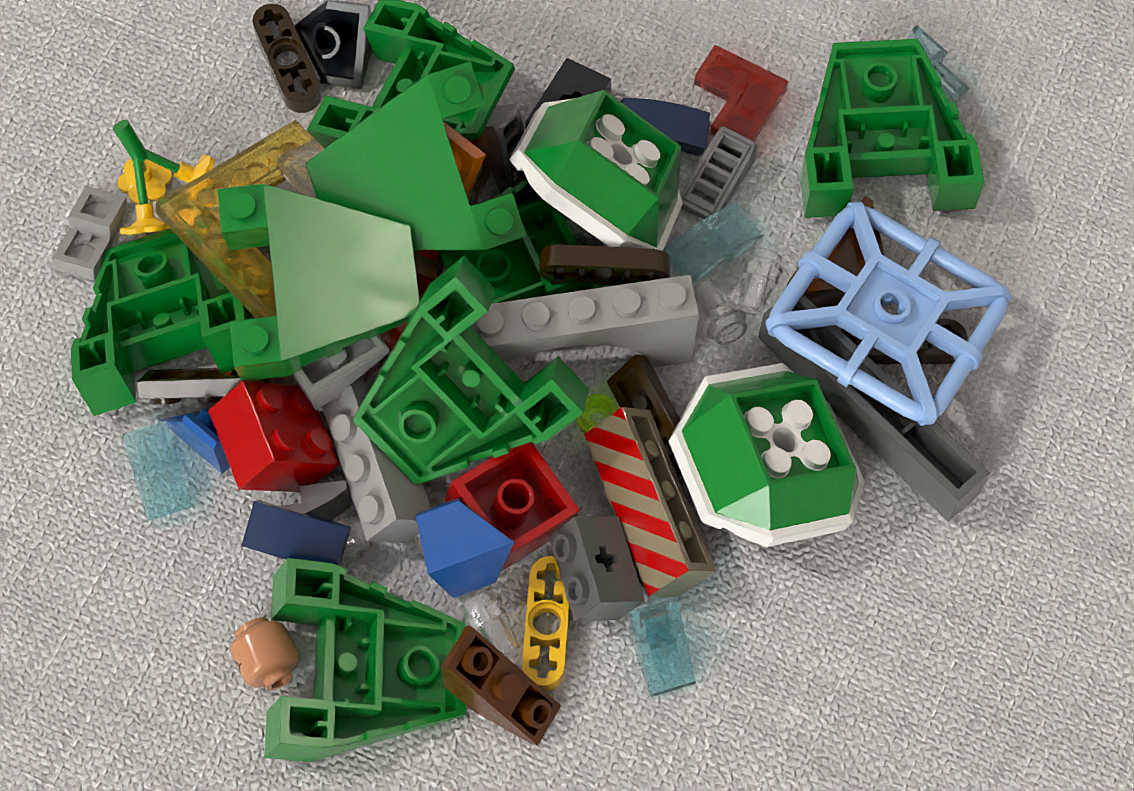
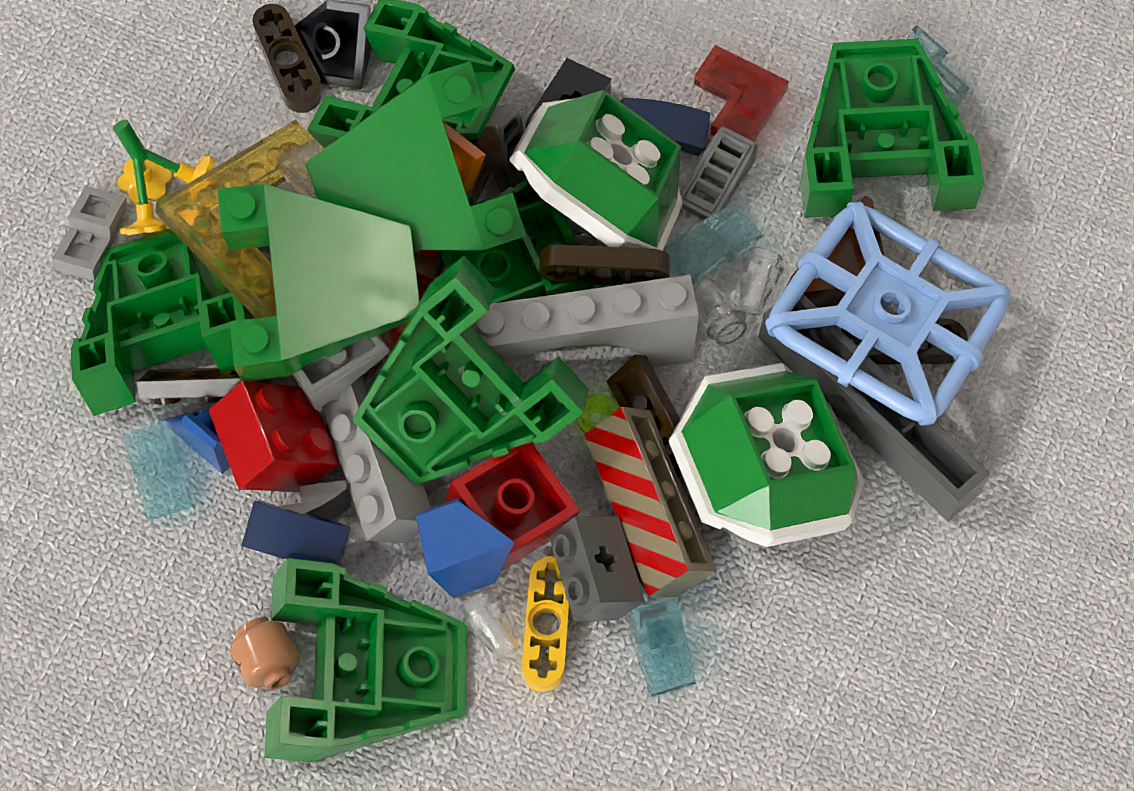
(497, 687): reddish brown slope -> none

